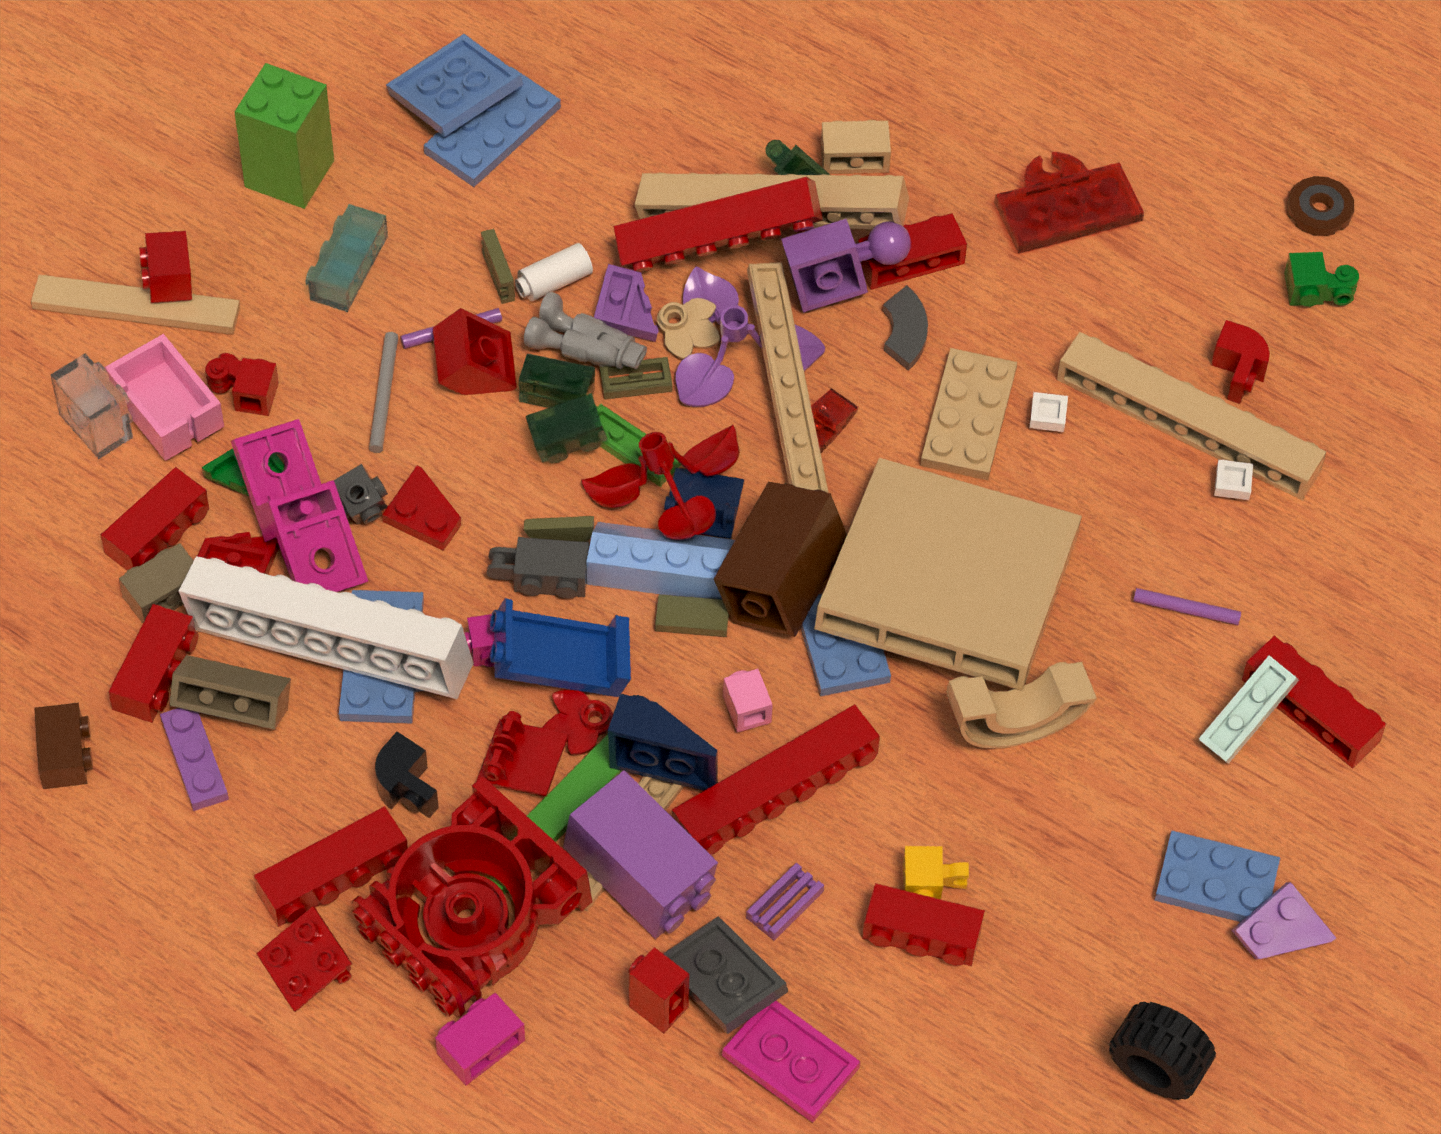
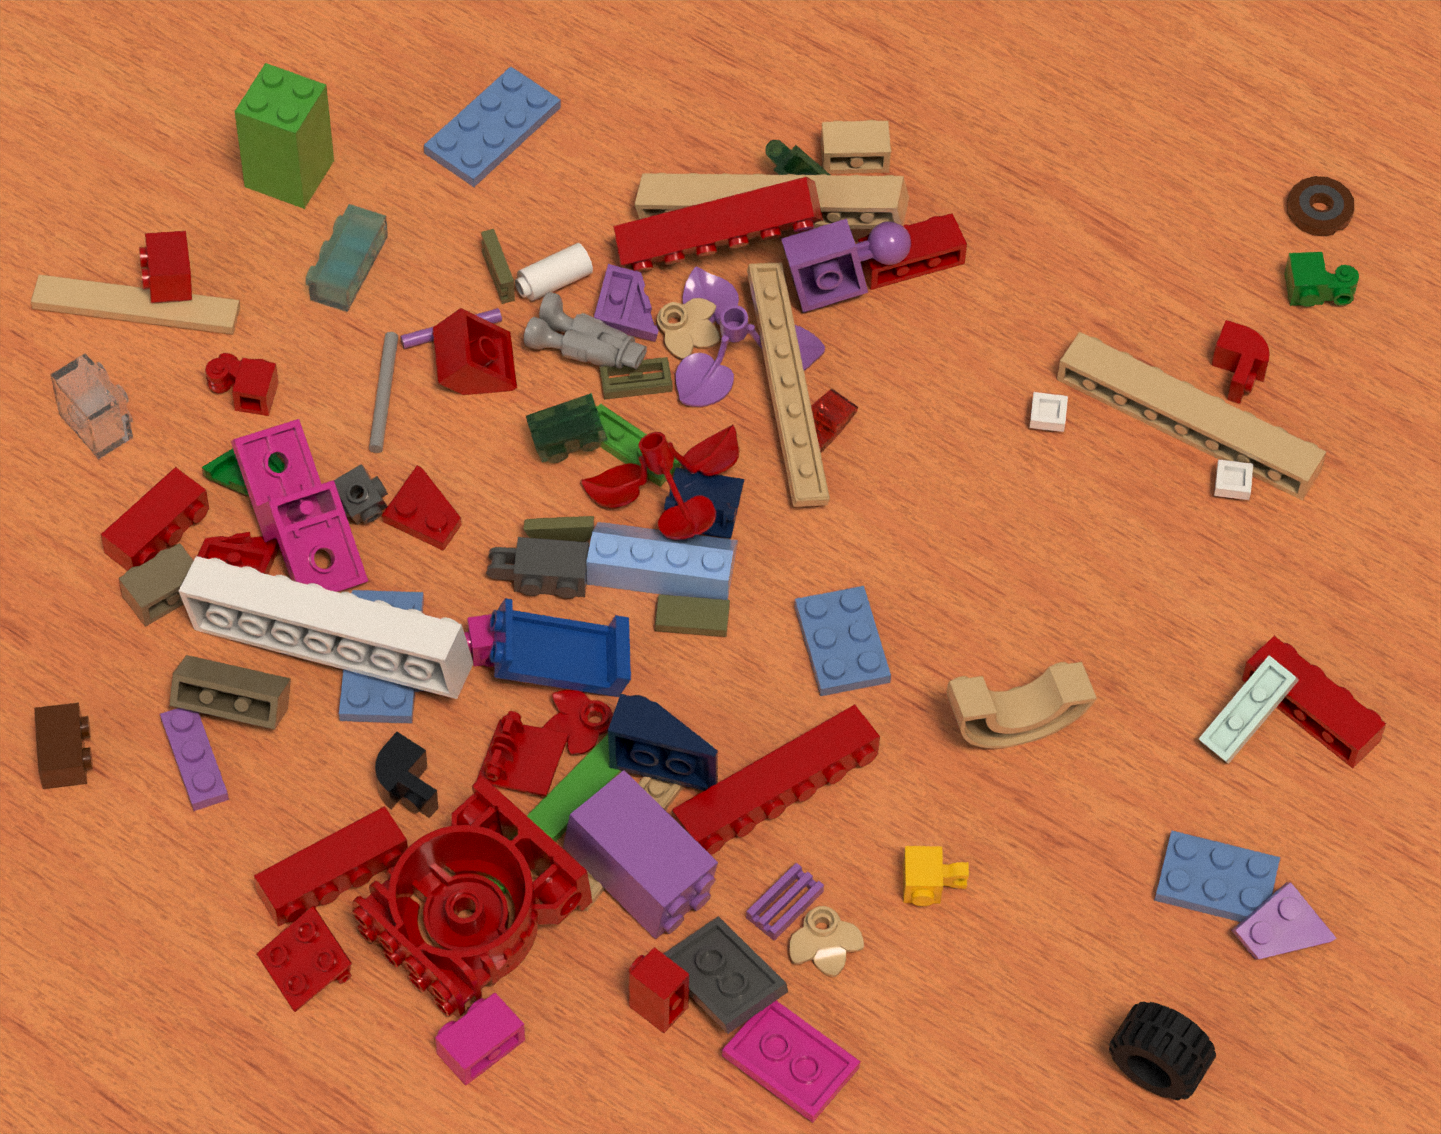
(148, 669): red brick -> none
(166, 397): bright pink piece -> none
(454, 84): medium blue plate -> none
(553, 381): clear green brick -> none
(747, 700): bright pink brick -> none
(781, 558): reddish brown brick -> none
(825, 946): none -> tan plate
(908, 325): dark grey tile -> none
(923, 925): red brick -> none
(948, 573): tan brick -> none
(968, 414): tan plate -> none
(1067, 202): clear red plate -> none
(1187, 606): medium lavender bar -> none

